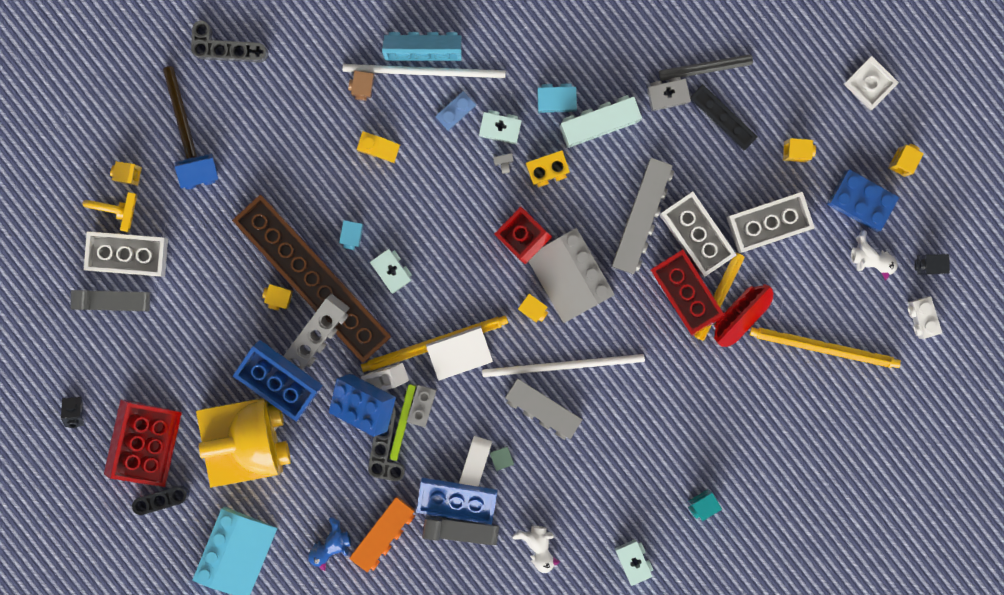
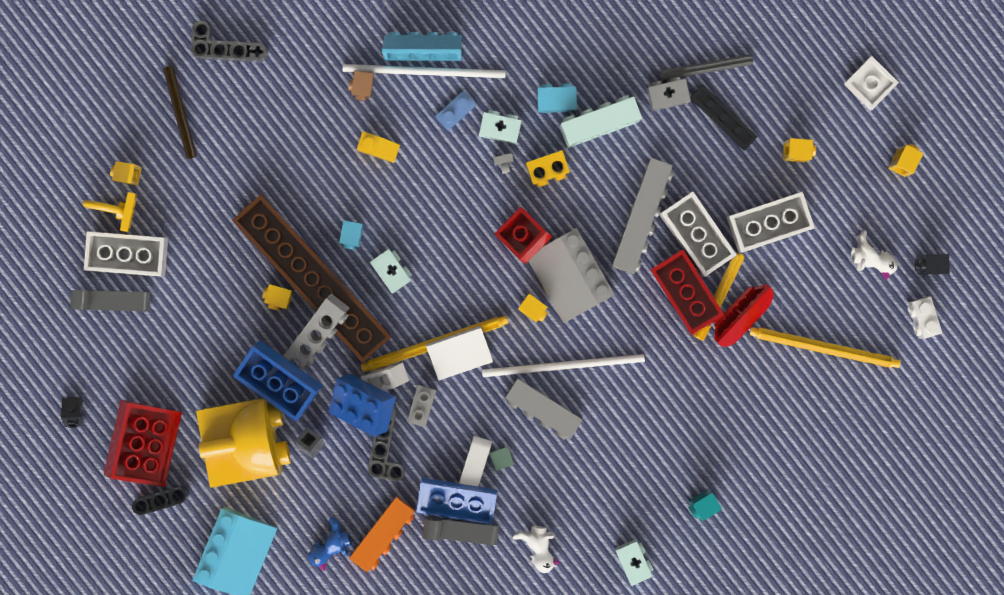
(196, 171): blue brick -> none
(309, 442): none -> dark grey brick
(402, 422): lime tile -> none
(863, 200): blue brick -> none

